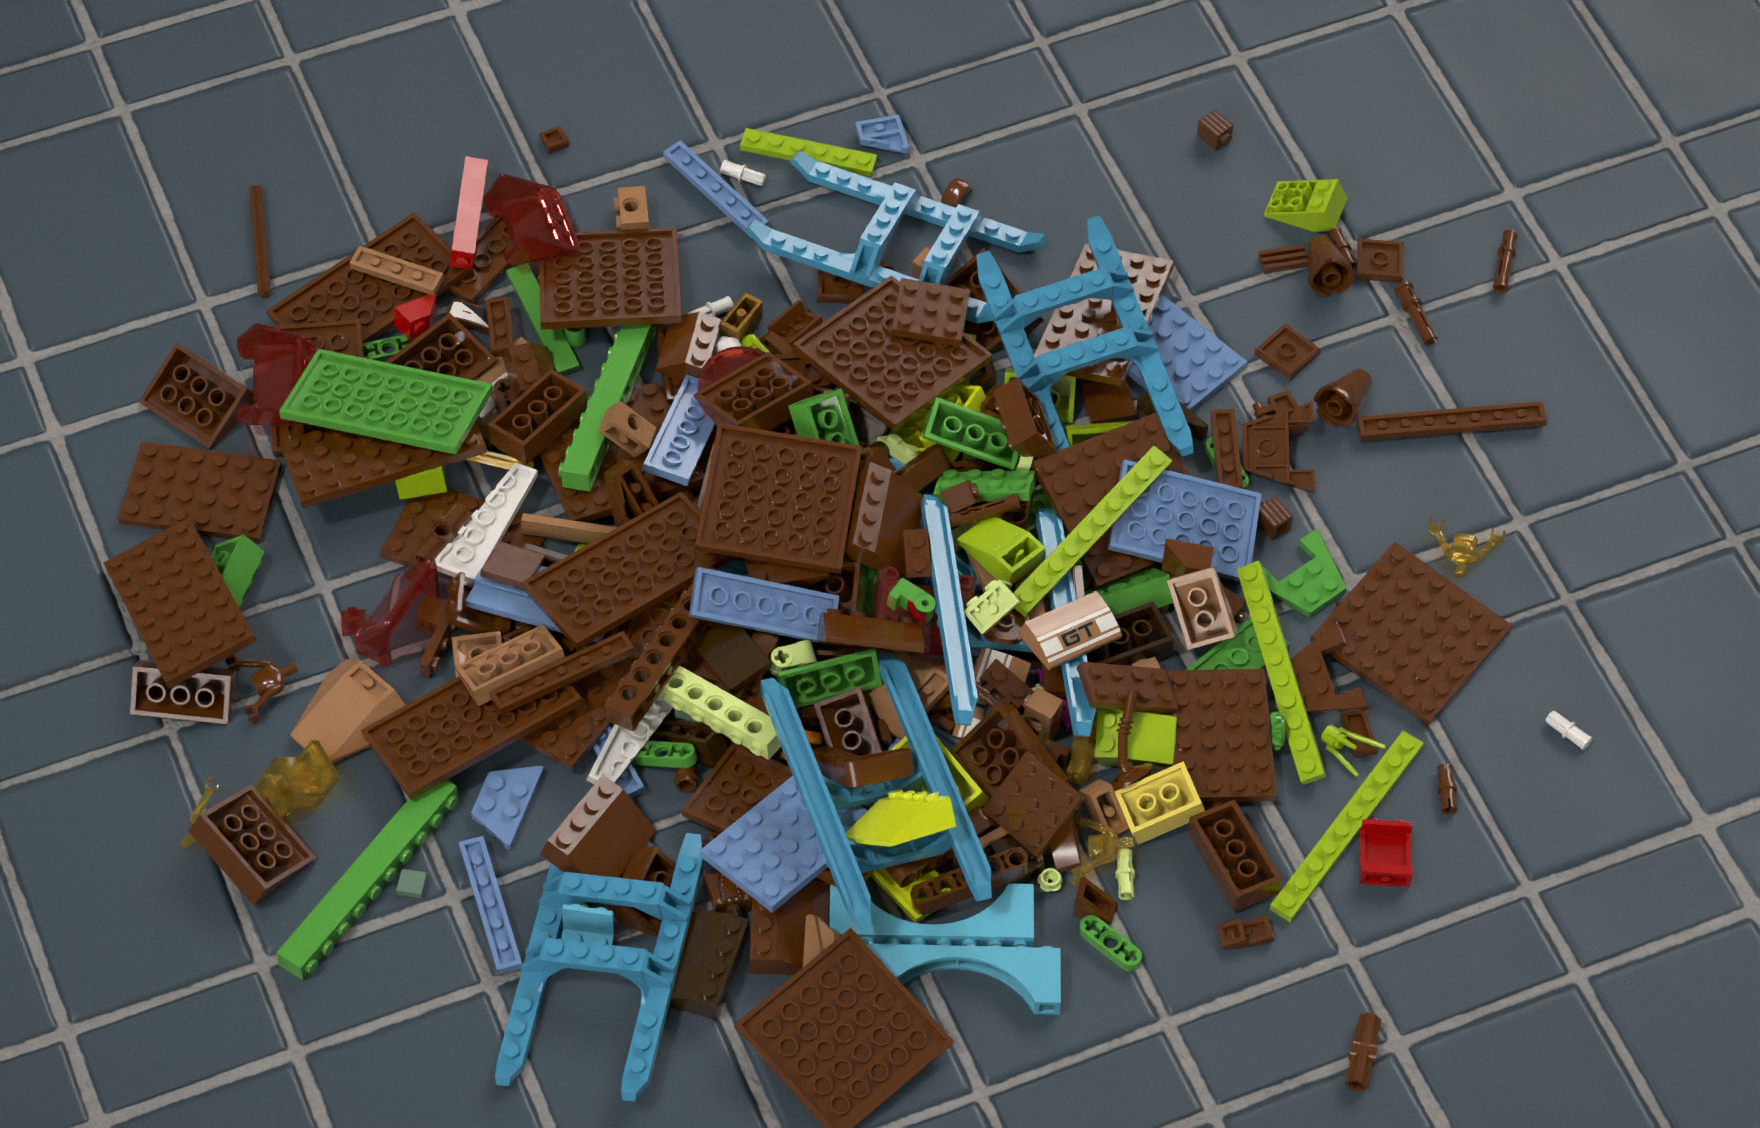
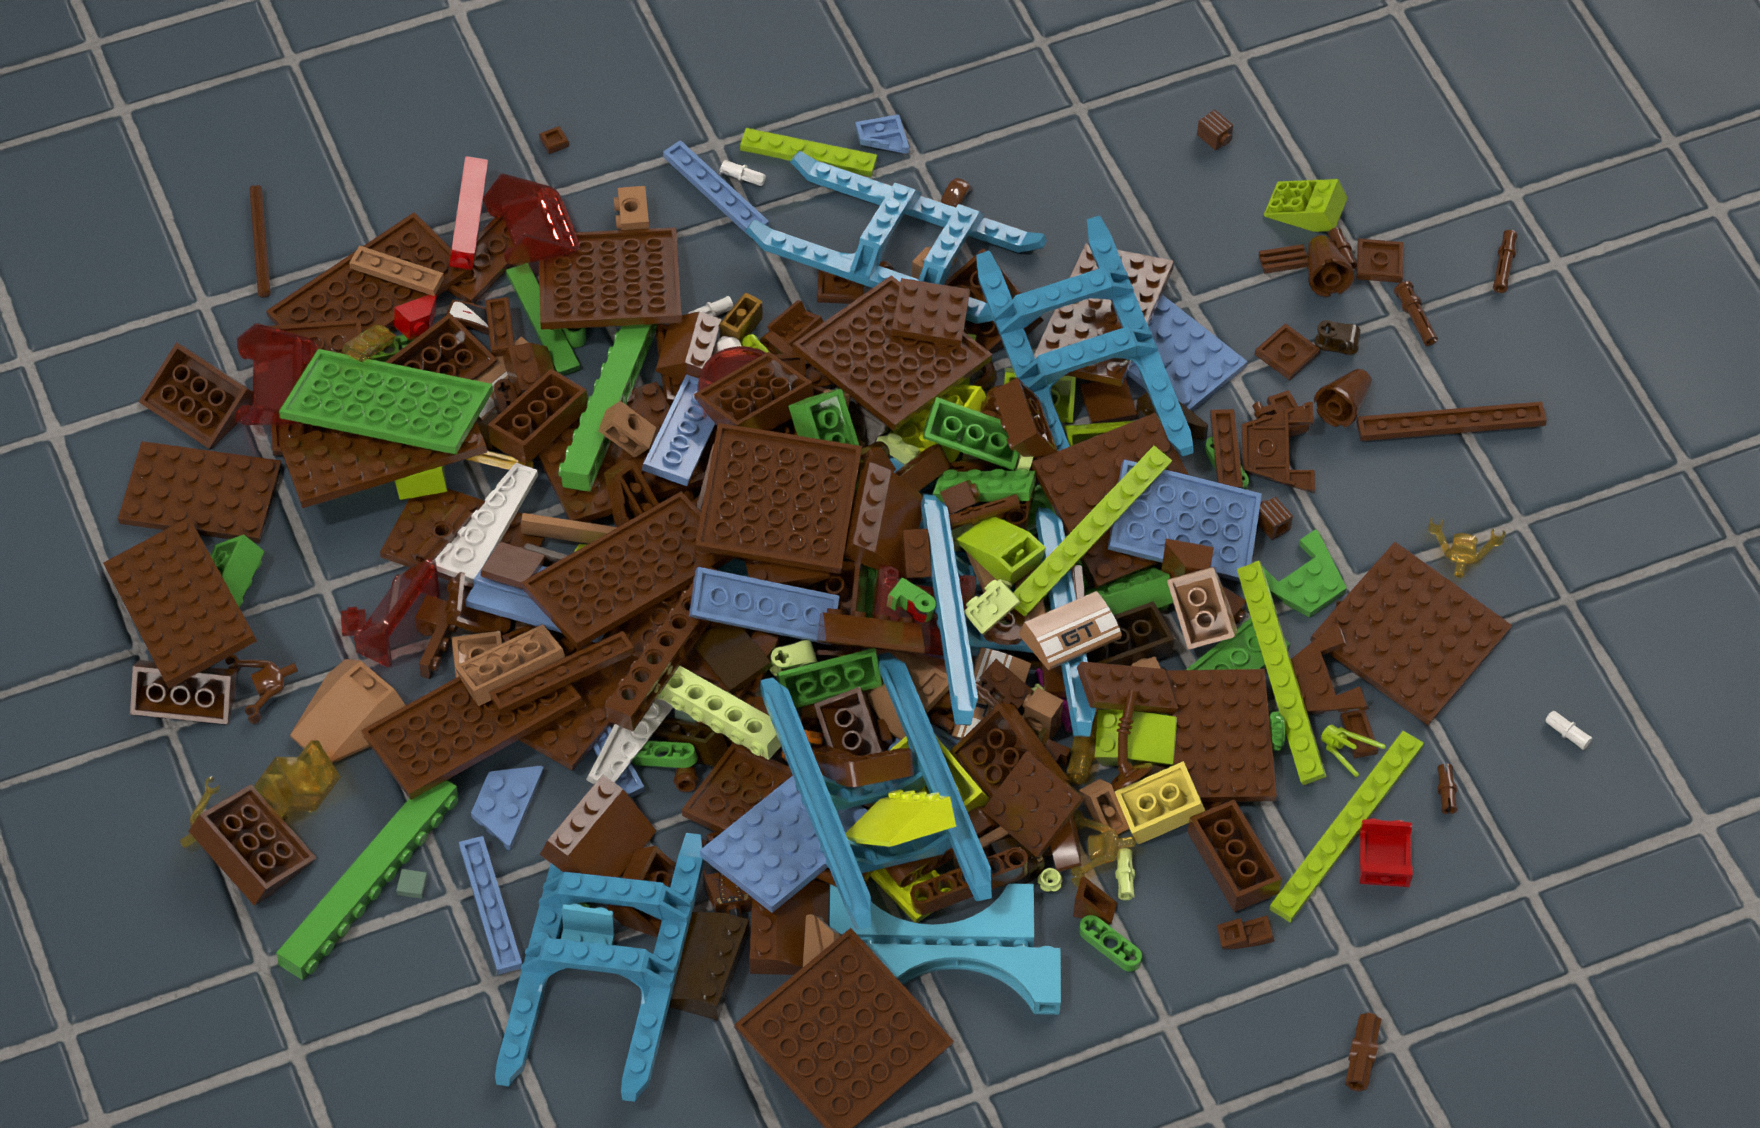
(369, 343): none -> clear yellow plate
(1340, 337): none -> dark brown piece

